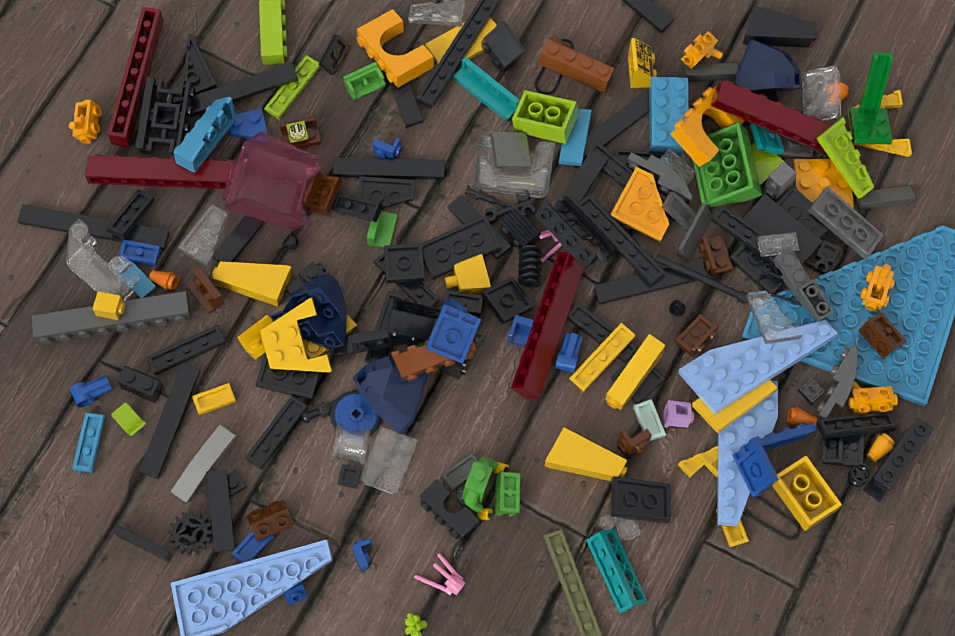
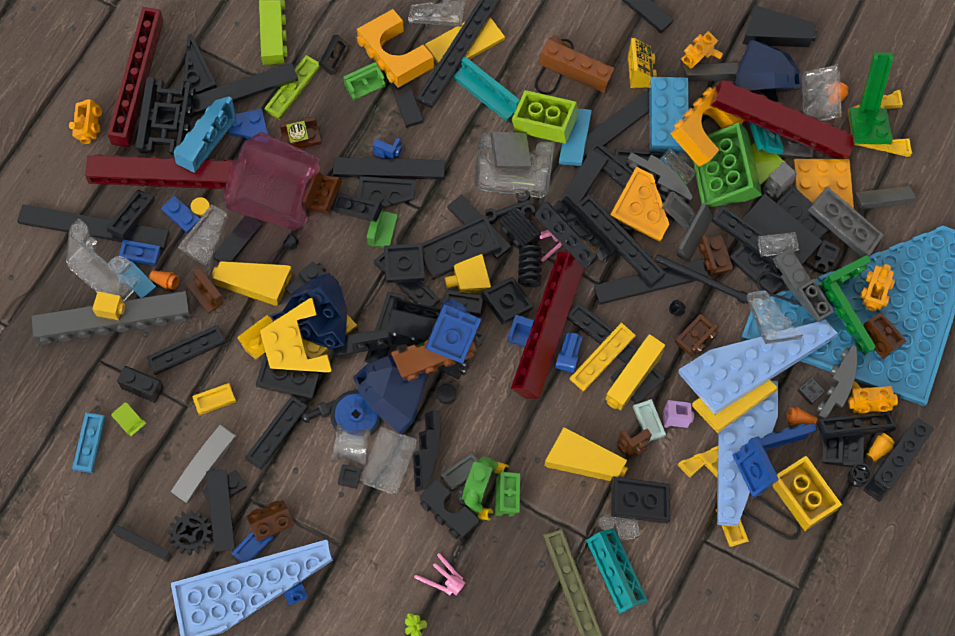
(85, 393): blue piece -> none
(169, 421): black tile -> none
(180, 214): none -> blue plate
(199, 206): none -> yellow tile
(362, 557): blue bracket -> none
(425, 458): none -> black slope
(446, 394): none -> black tile
(483, 196): black piece -> none
(502, 47): black slope -> none
(839, 147): lime wing -> none
(842, 305): none -> green bracket

